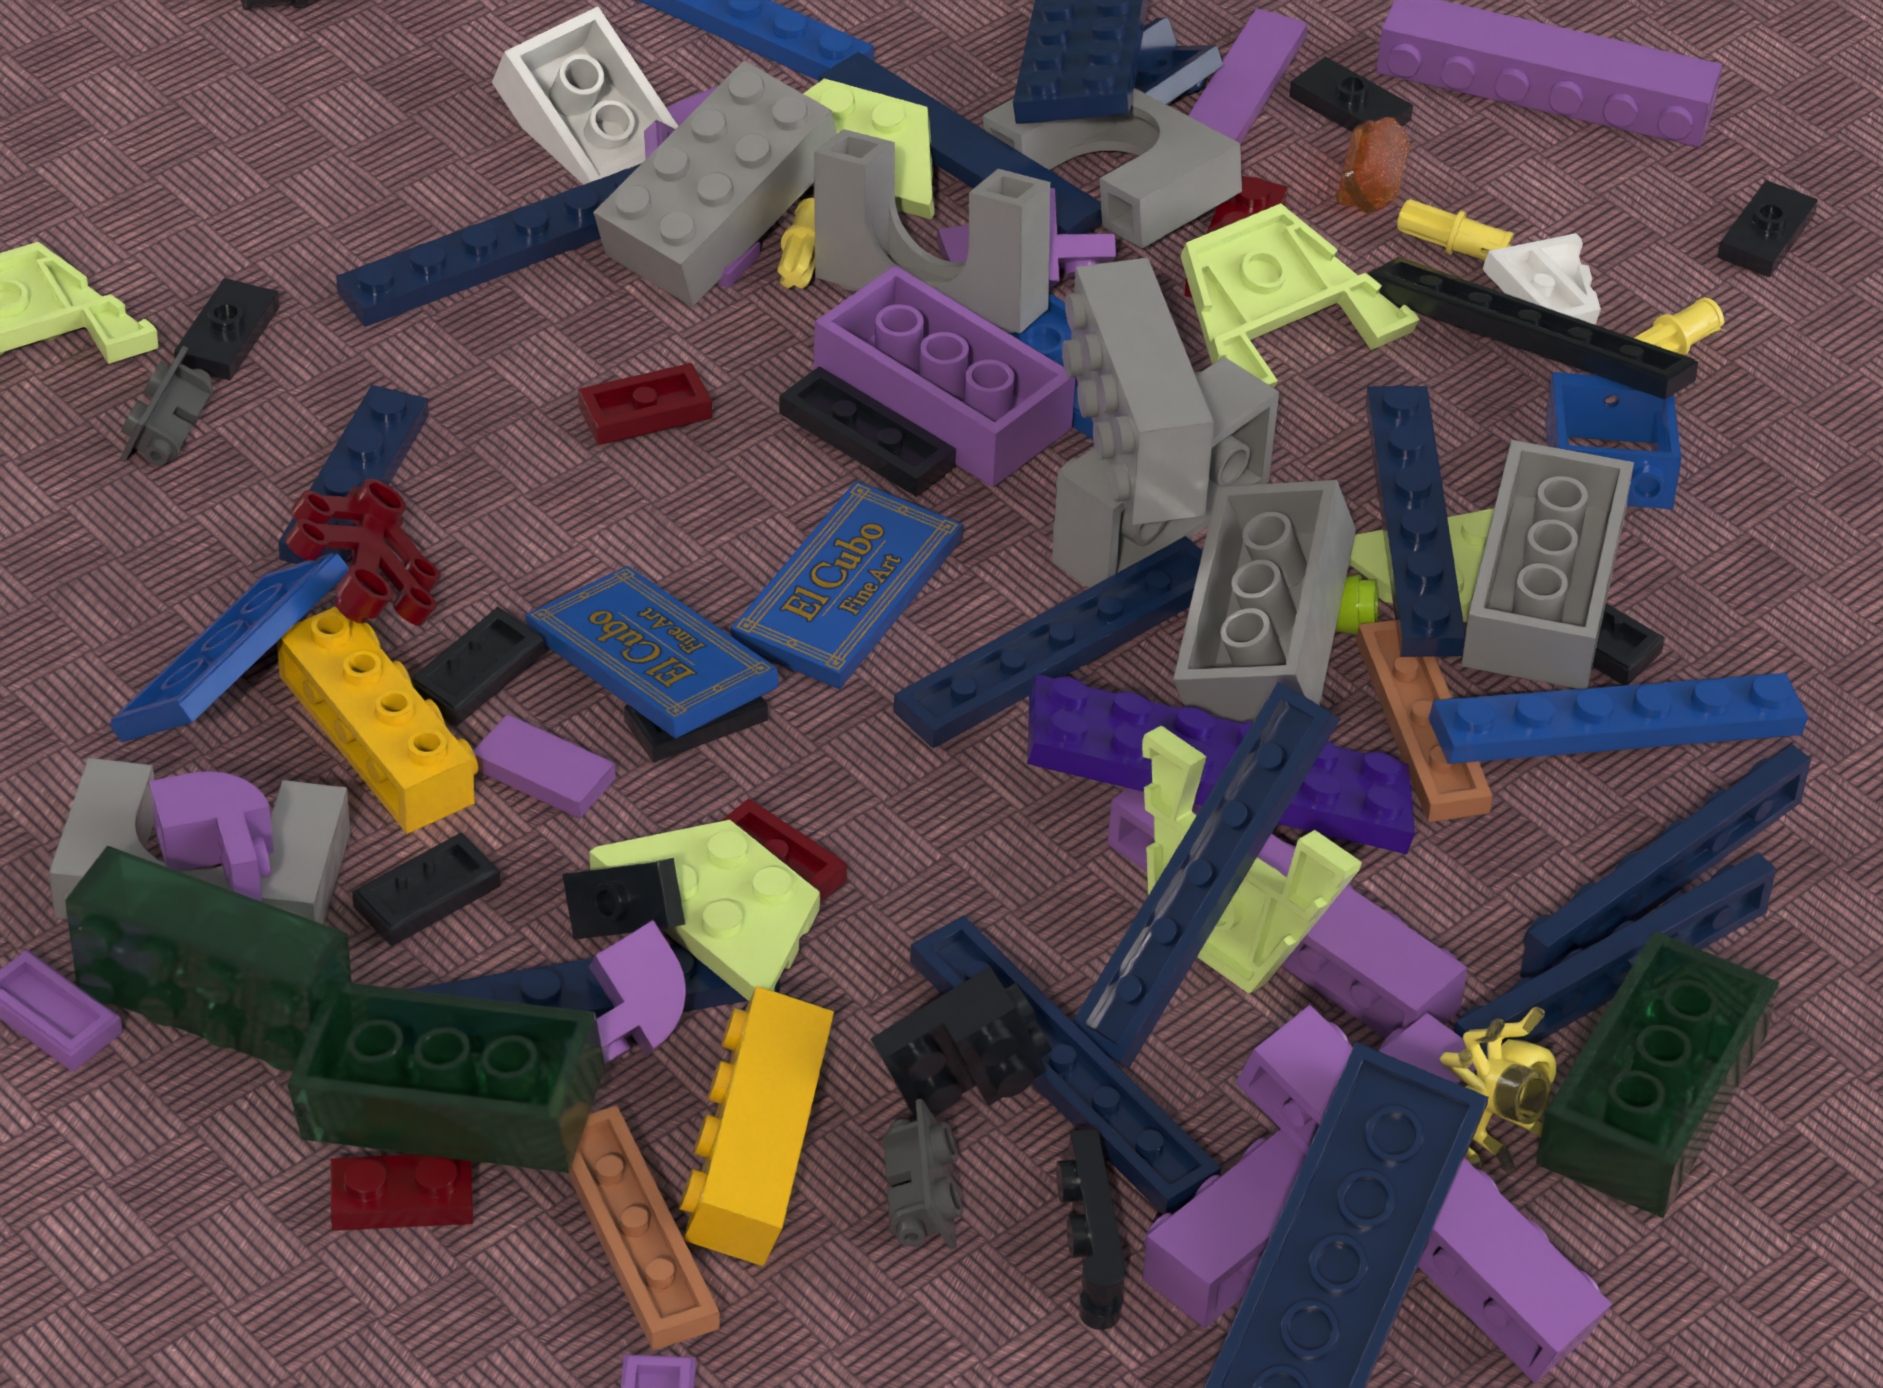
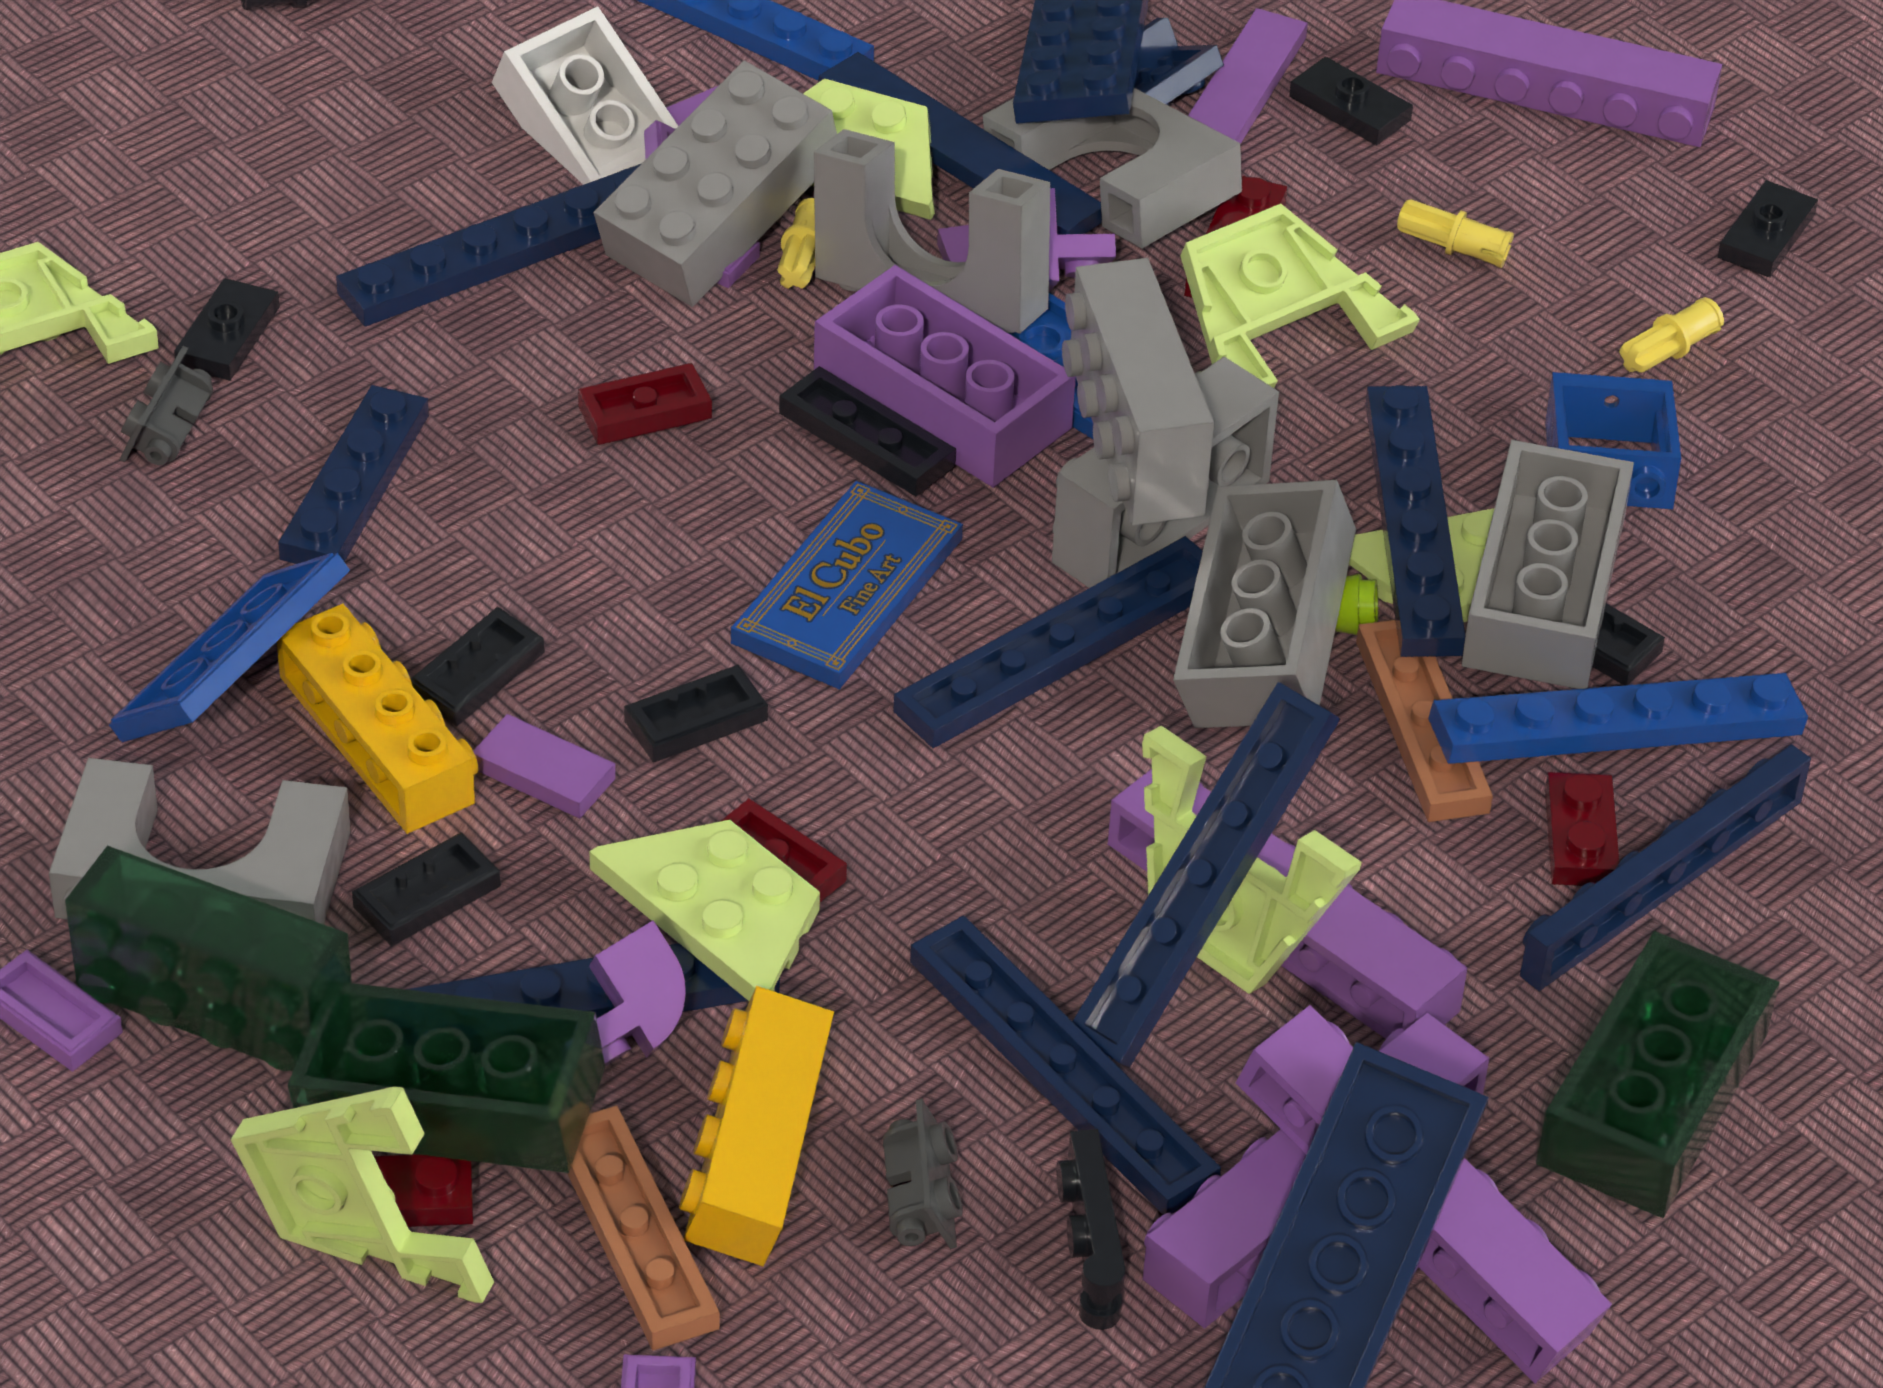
(214, 821): medium lavender brick -> none
(331, 1196): none -> yellowish green wing
(377, 515): dark red plant -> none
(623, 898): black plate -> none
(652, 651): blue tile -> none
(965, 1041): black plate -> none
(1102, 736): dark purple plate -> none
(1373, 165): clear orange piece -> none
(1512, 1077): animal -> none
(1535, 328): black tile -> none
(1546, 275): white wing -> none
(1581, 827): none -> dark red plate
(1594, 974): dark blue plate -> none

